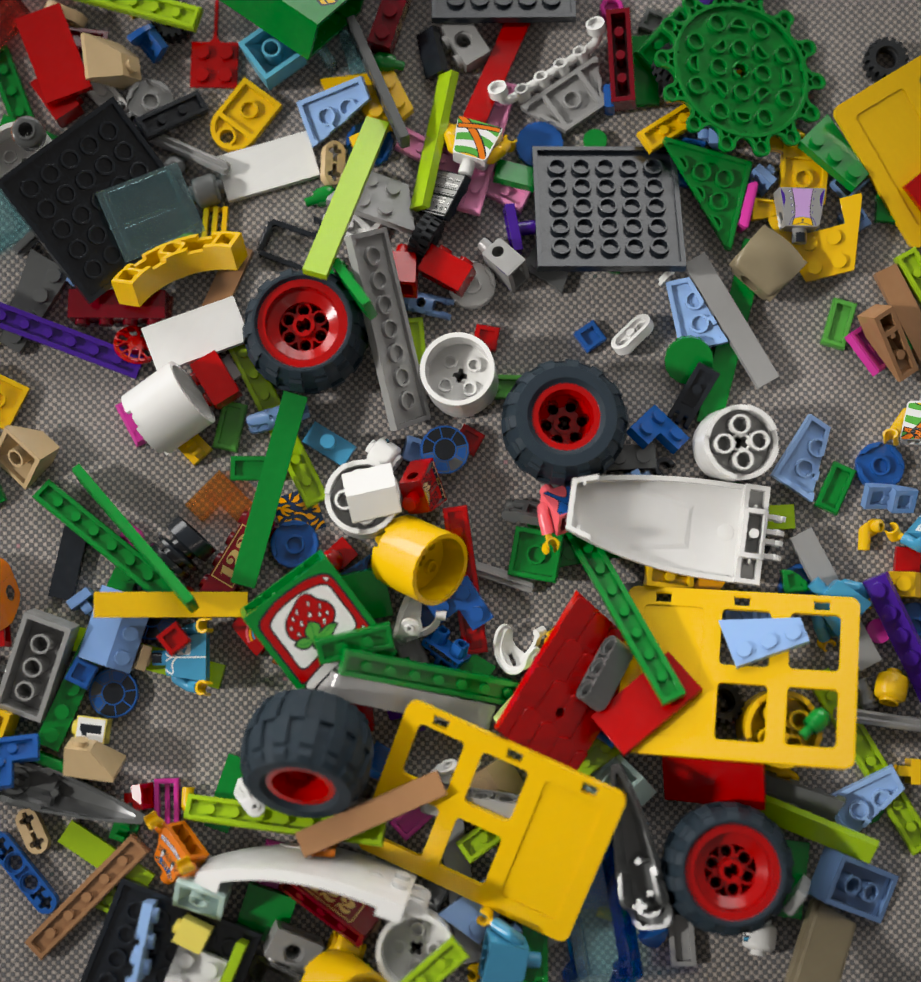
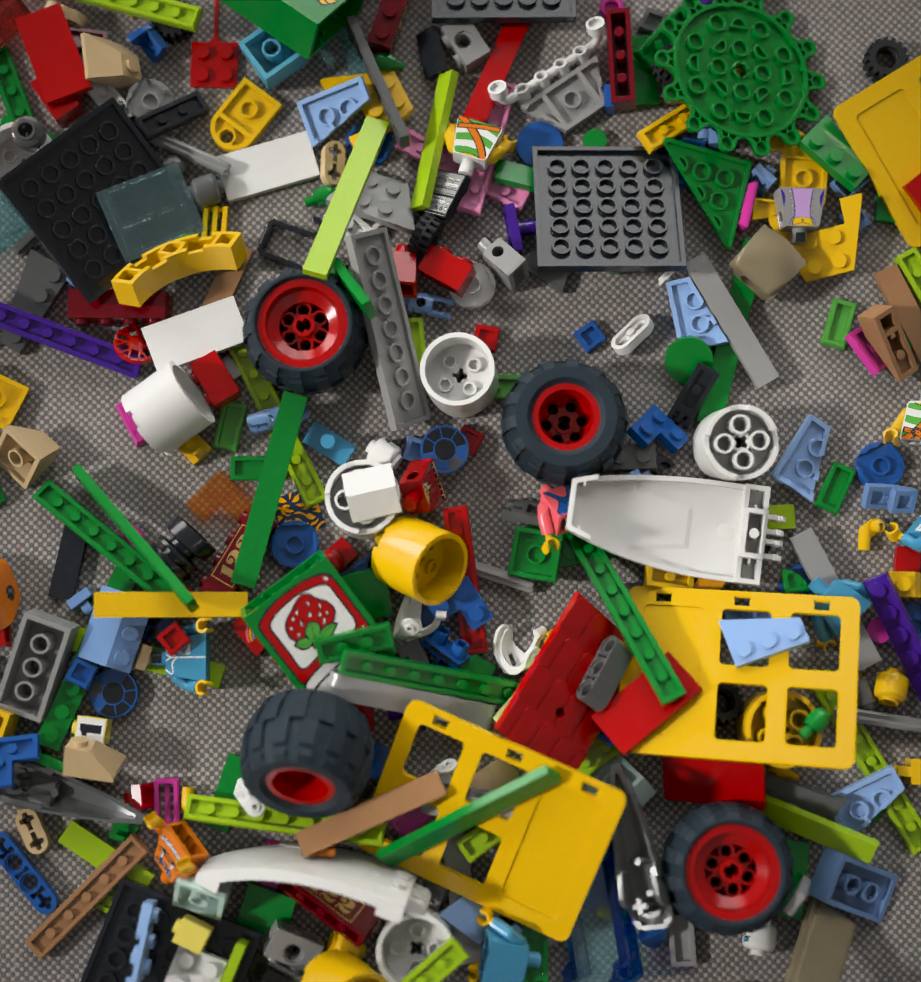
(469, 815): none -> green tile

